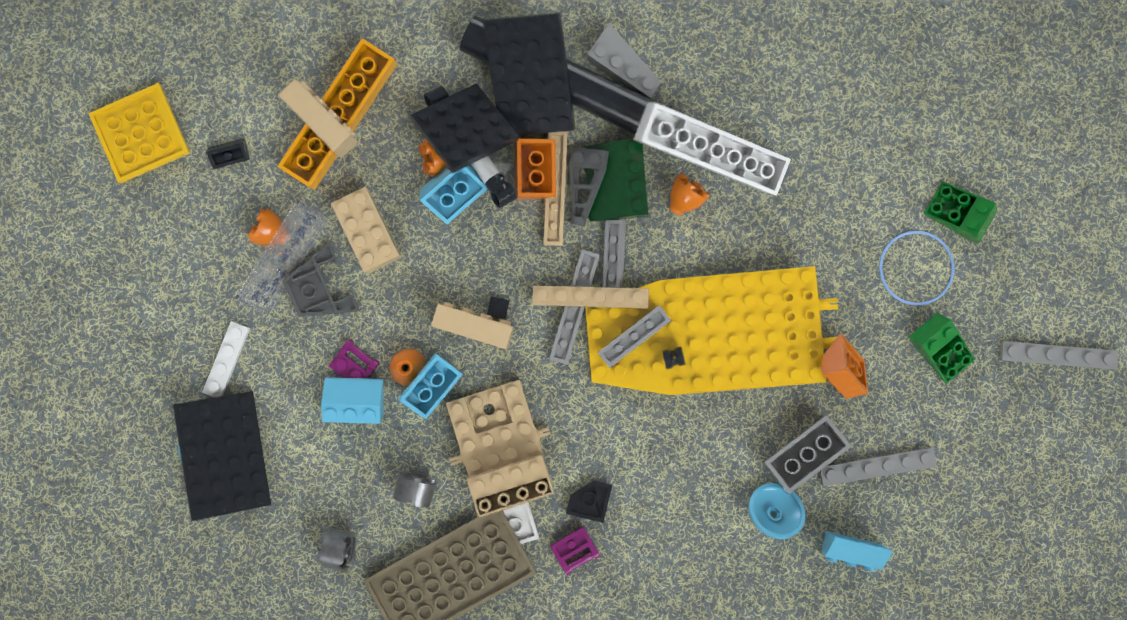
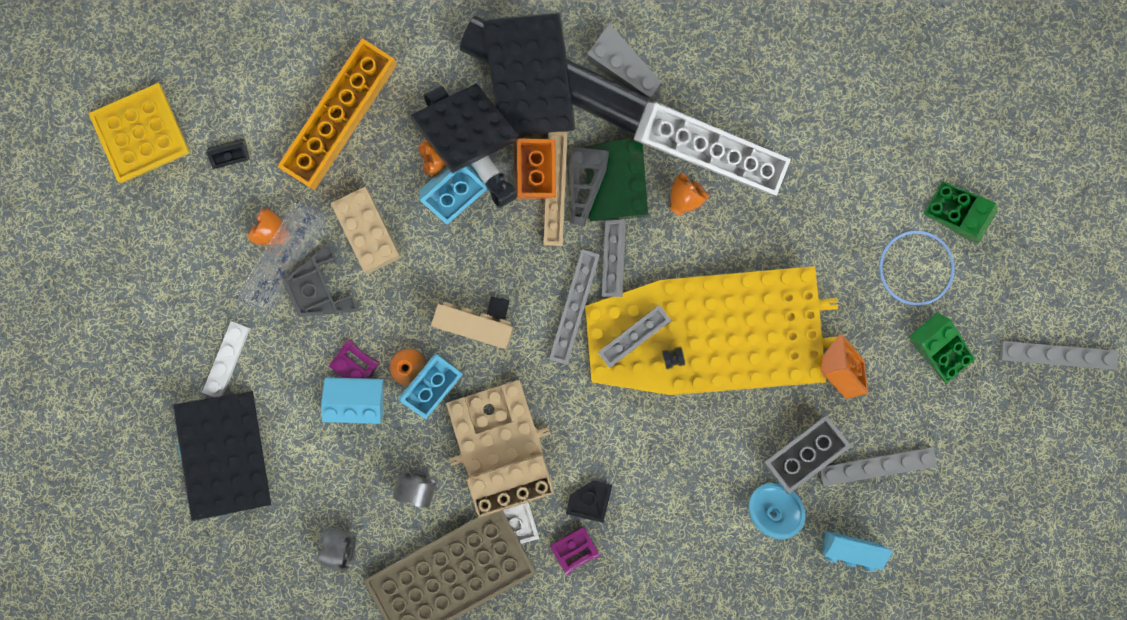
(315, 115): tan brick -> none
(590, 297): tan plate -> none

